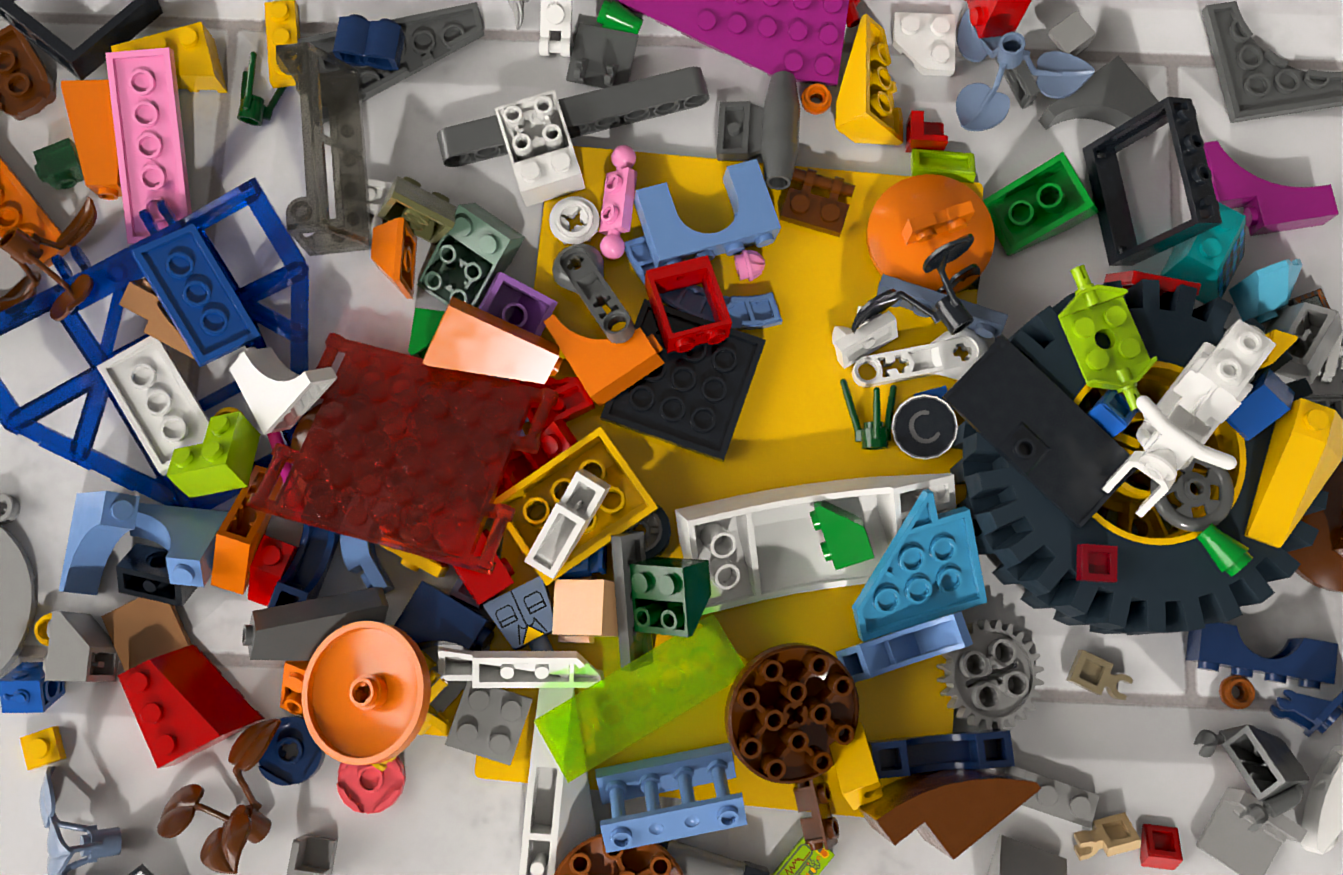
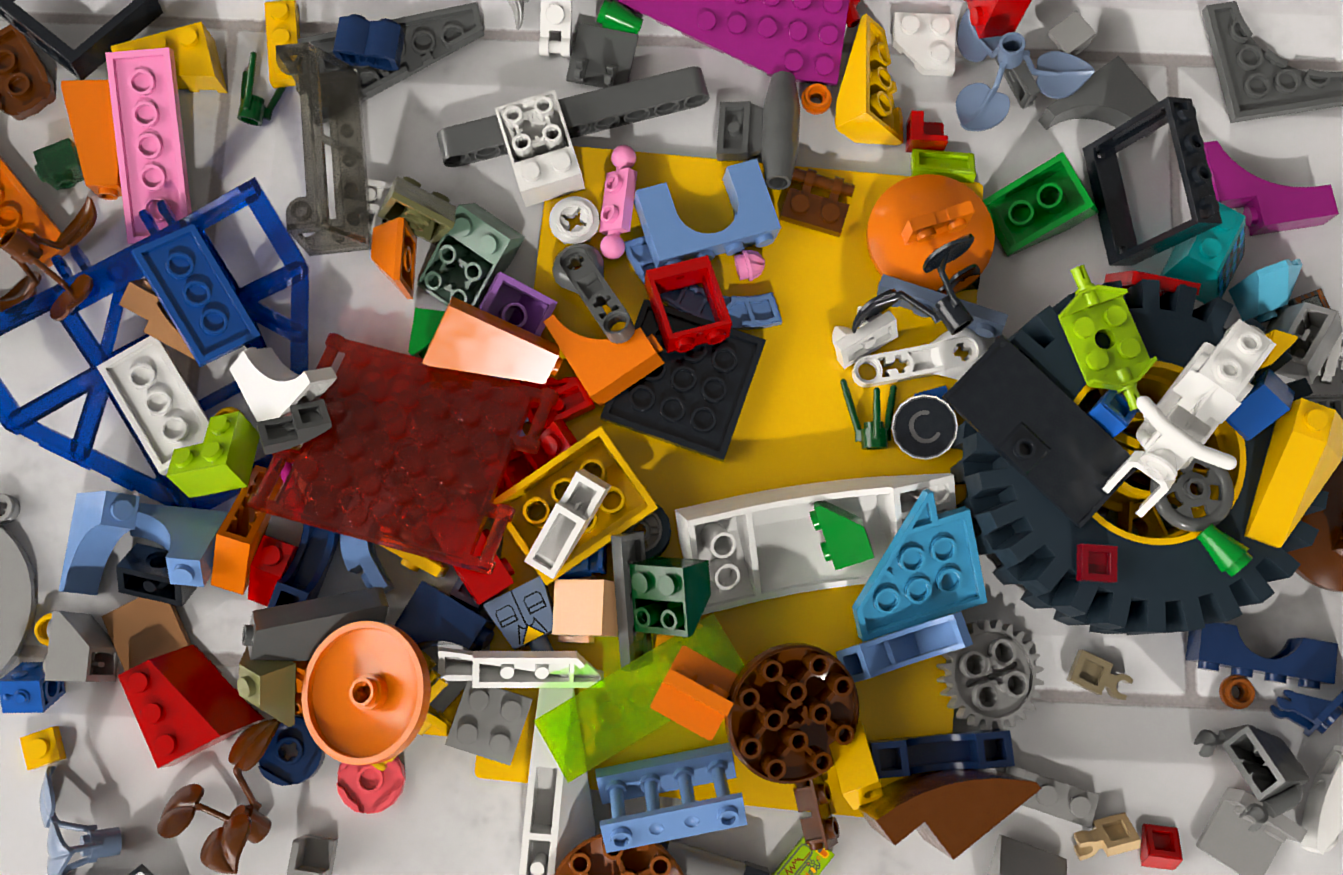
(269, 686): none -> olive slope
(303, 424): none -> dark grey slope
(695, 693): none -> orange bracket

